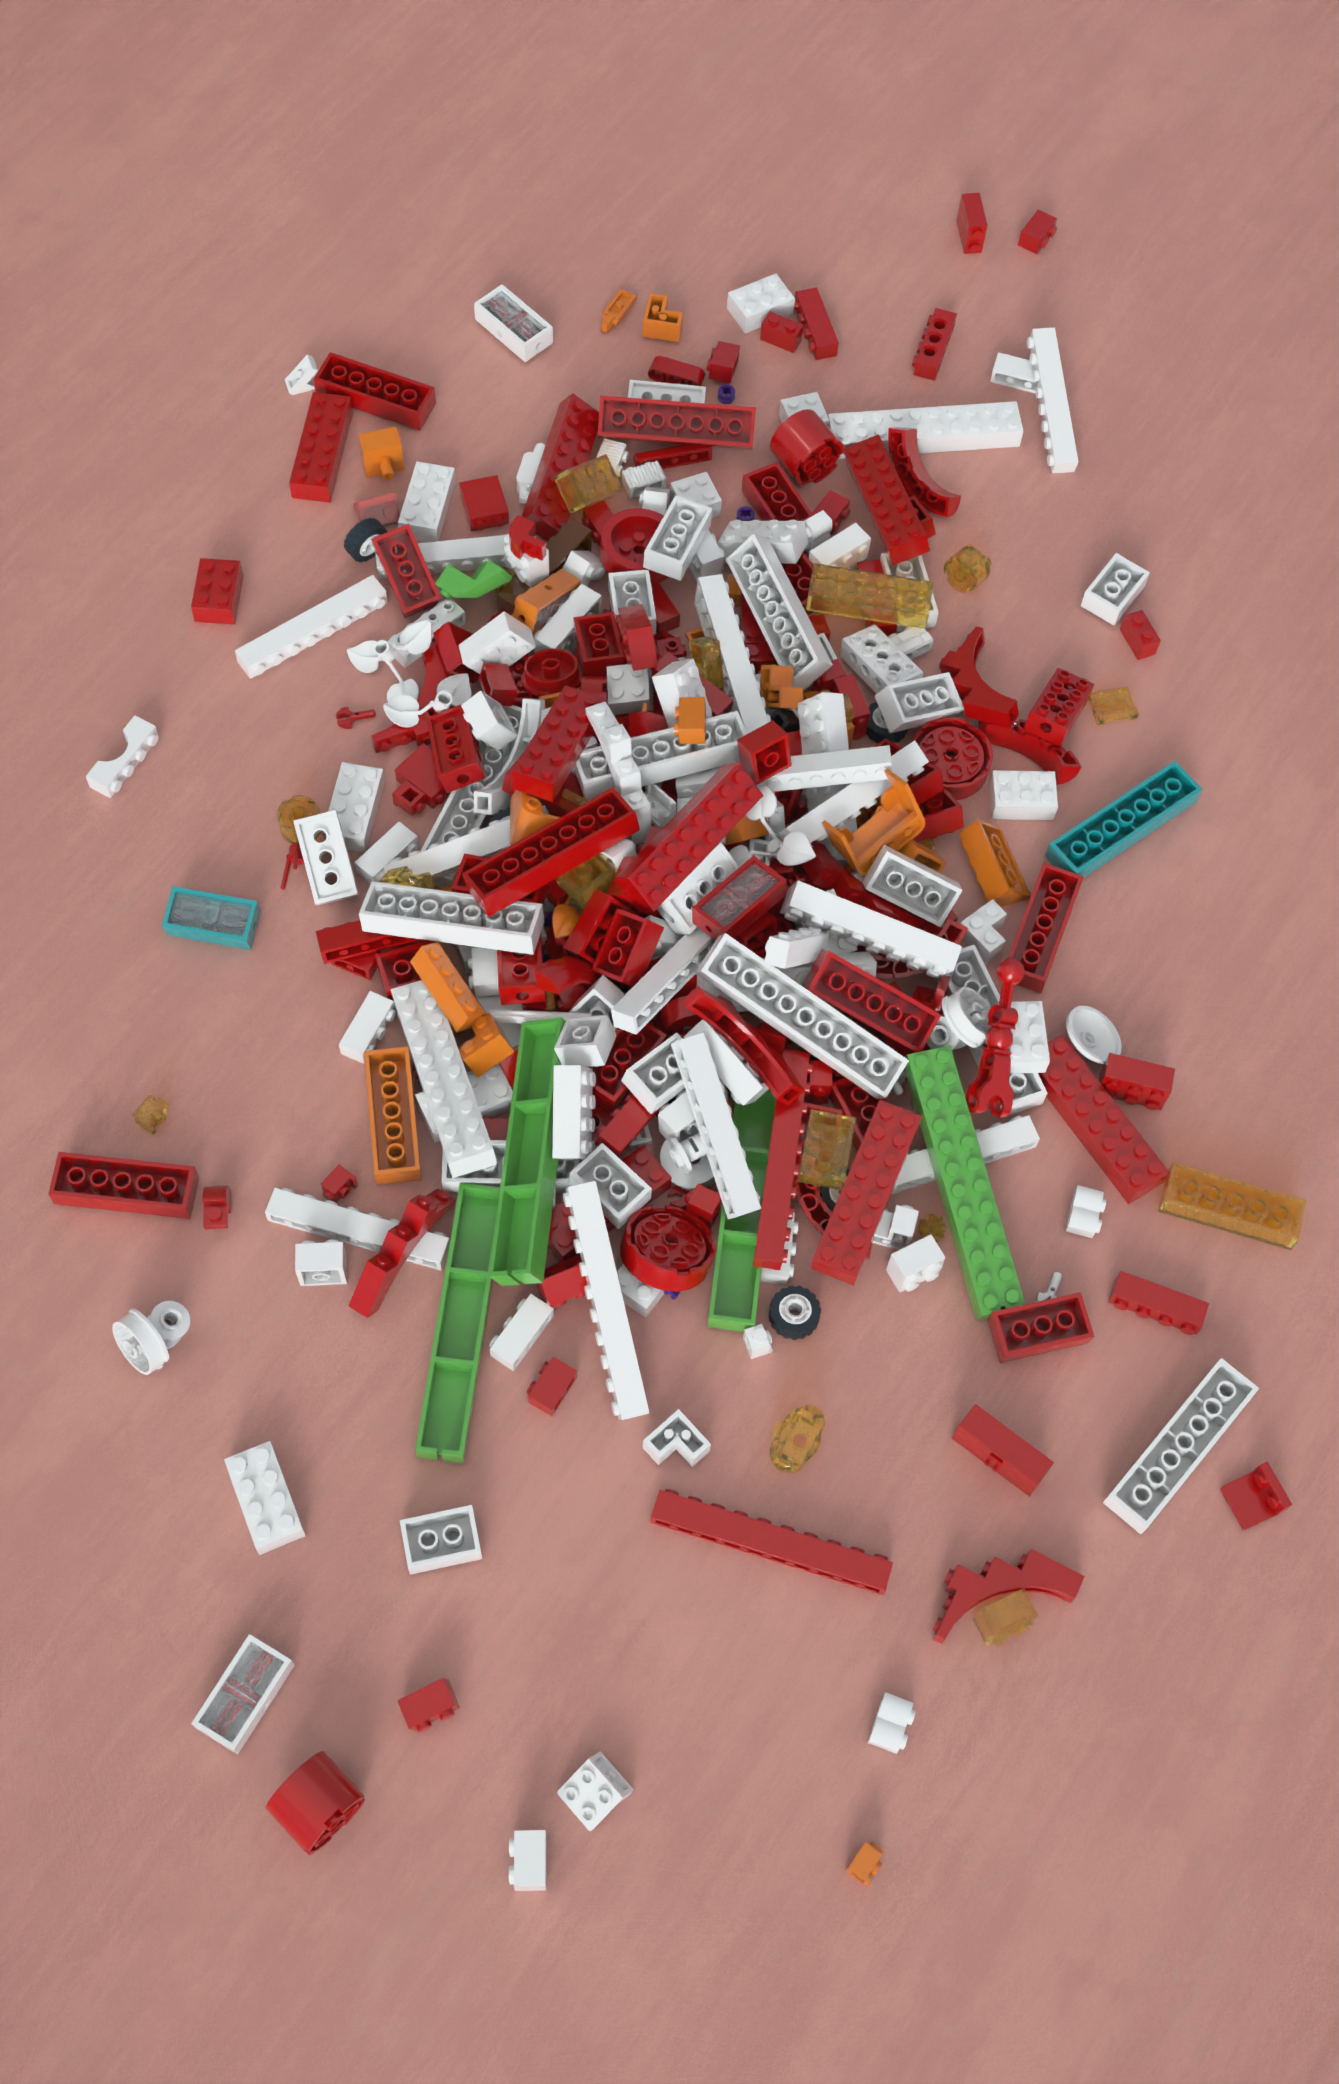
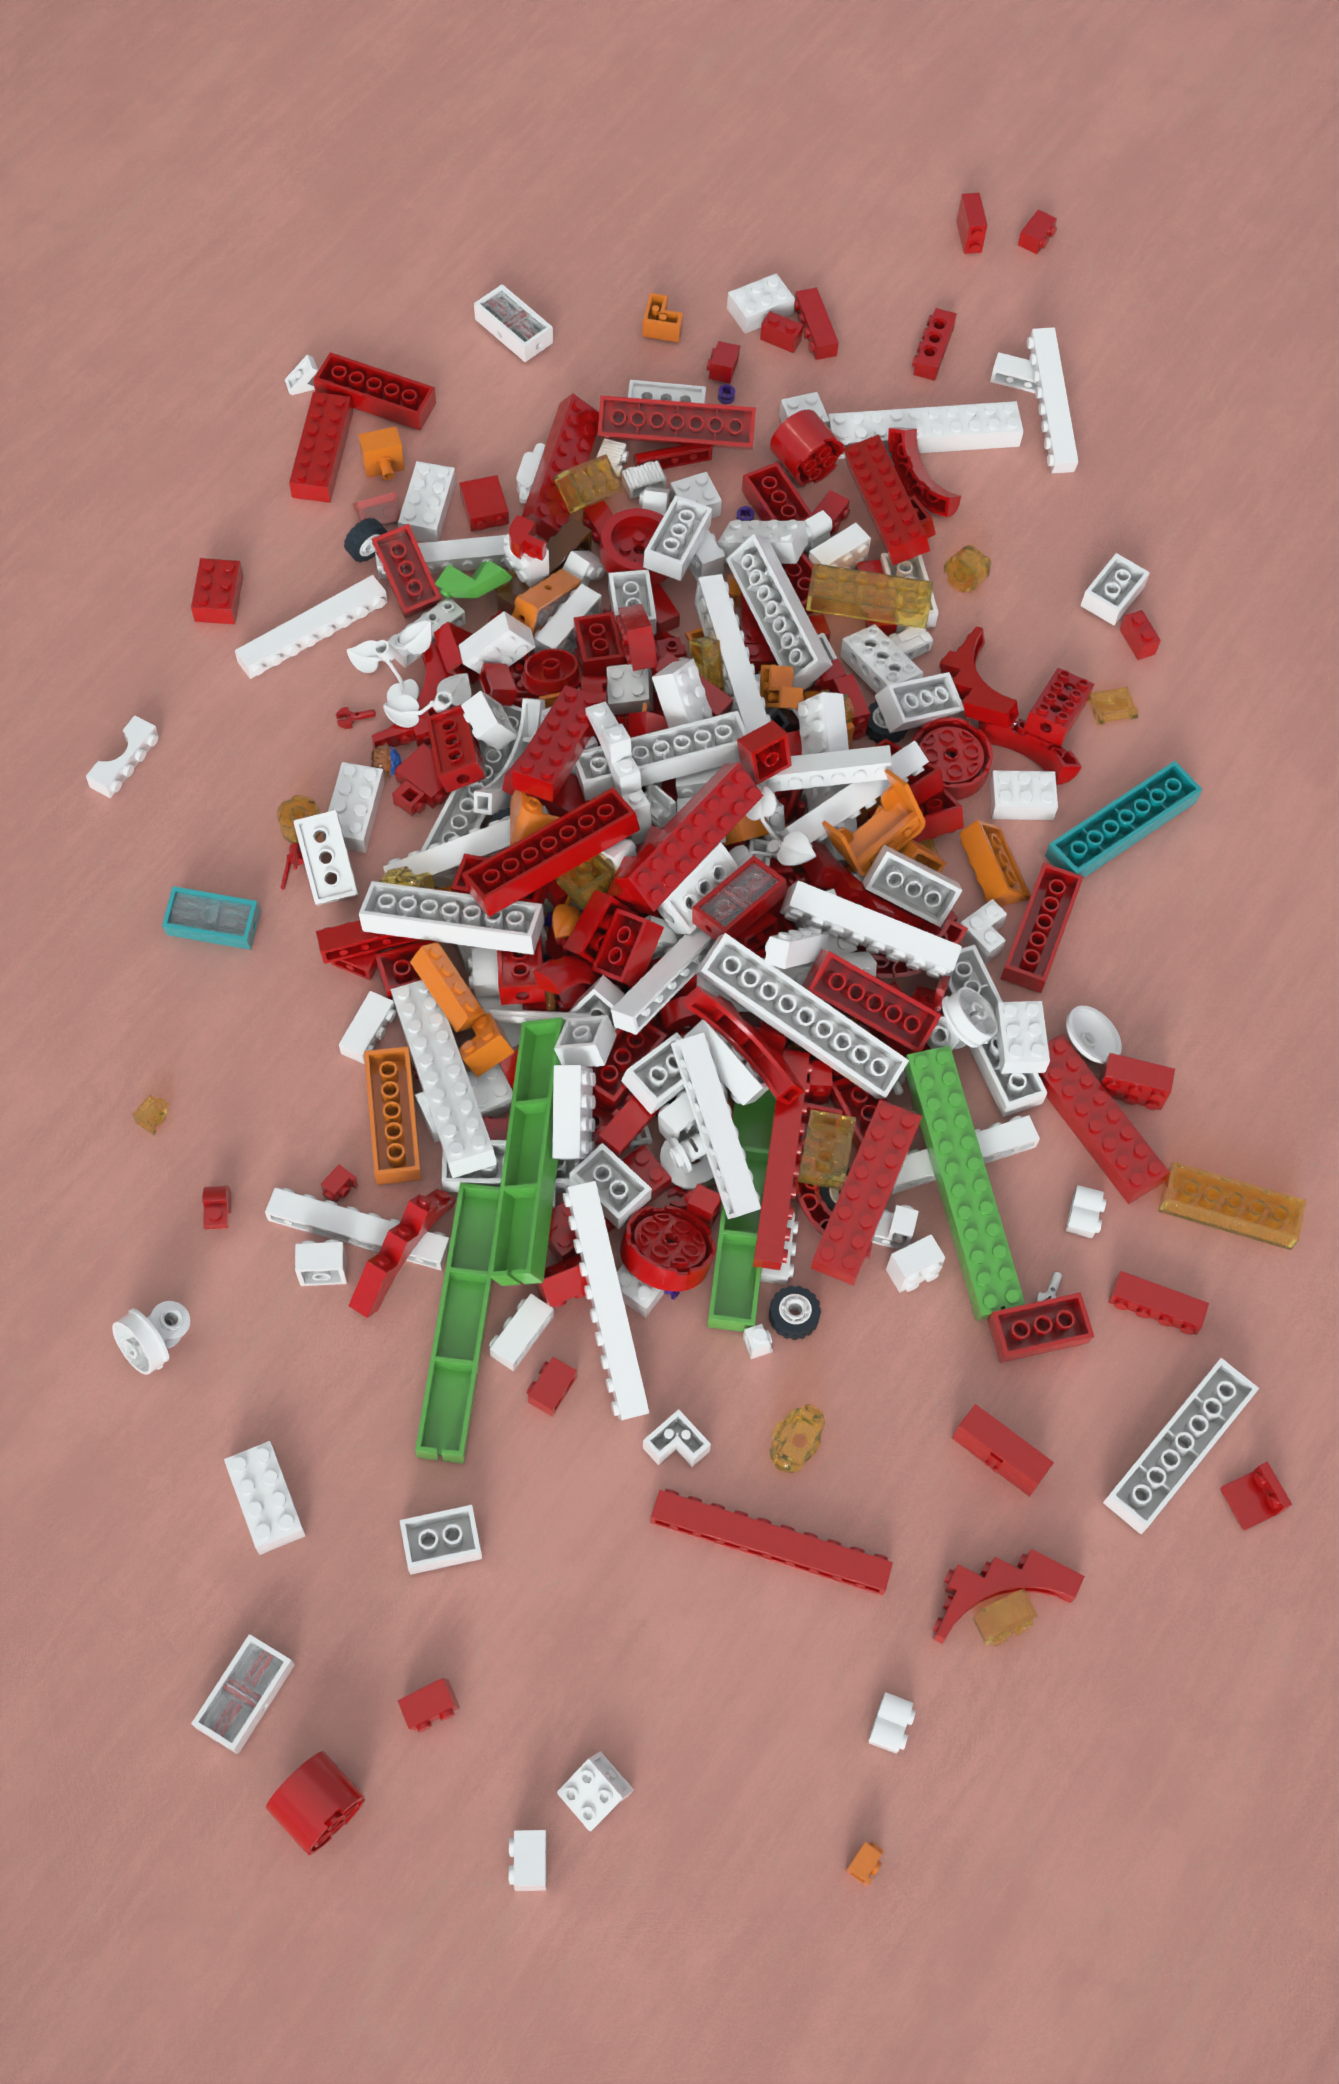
(124, 1185): red brick -> none
(386, 758): none -> dark orange piece
(394, 844): white brick -> none
(574, 797): clear yellow bar -> none
(617, 309): orange hinge -> none
(675, 372): red beam -> none
(691, 720): orange brick -> none
(932, 1225): clear yellow gear -> none
(994, 1068): red piece -> none

